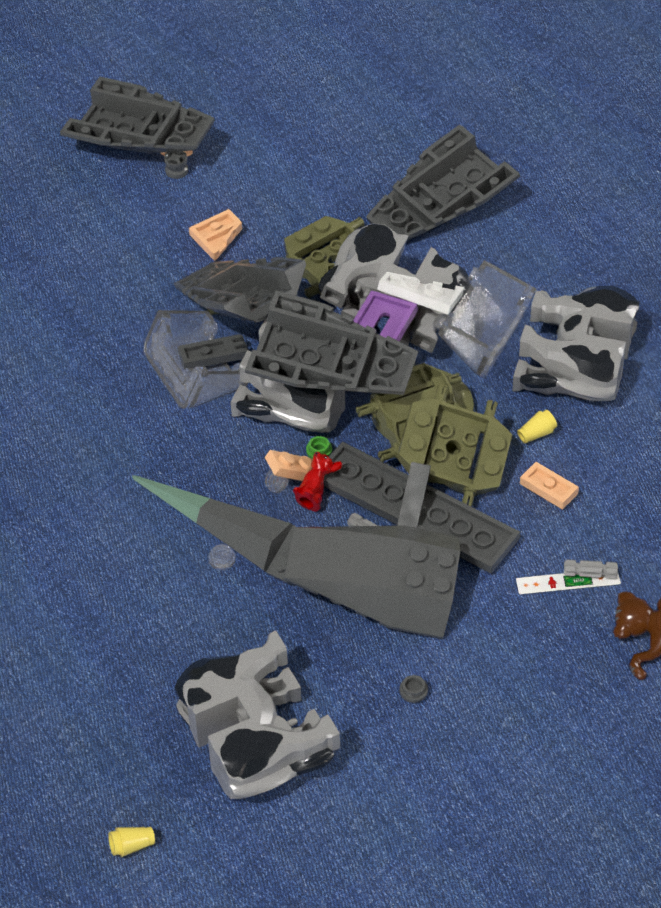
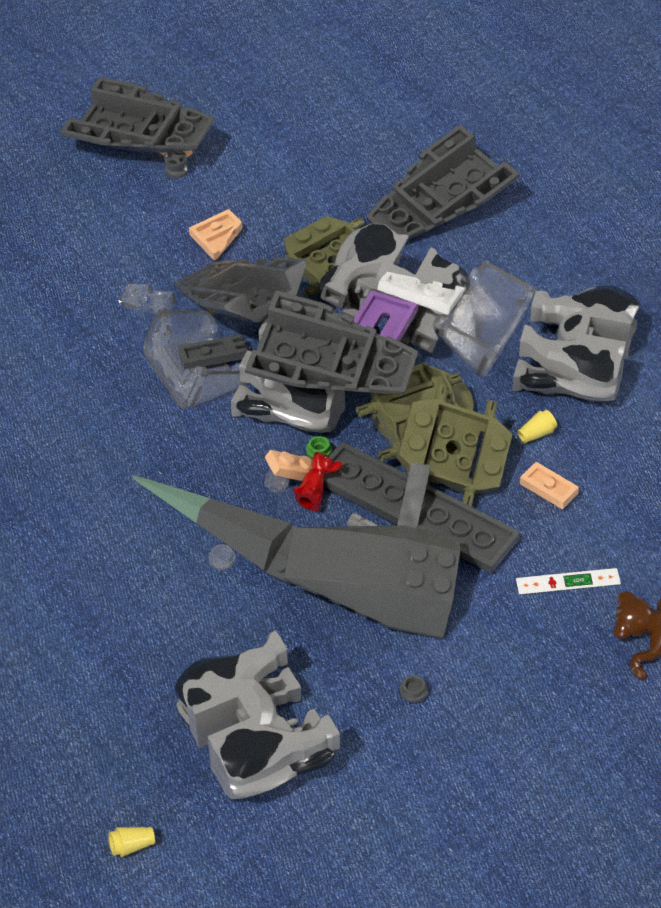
(143, 299): none -> clear slope
(590, 568): light grey axle -> none

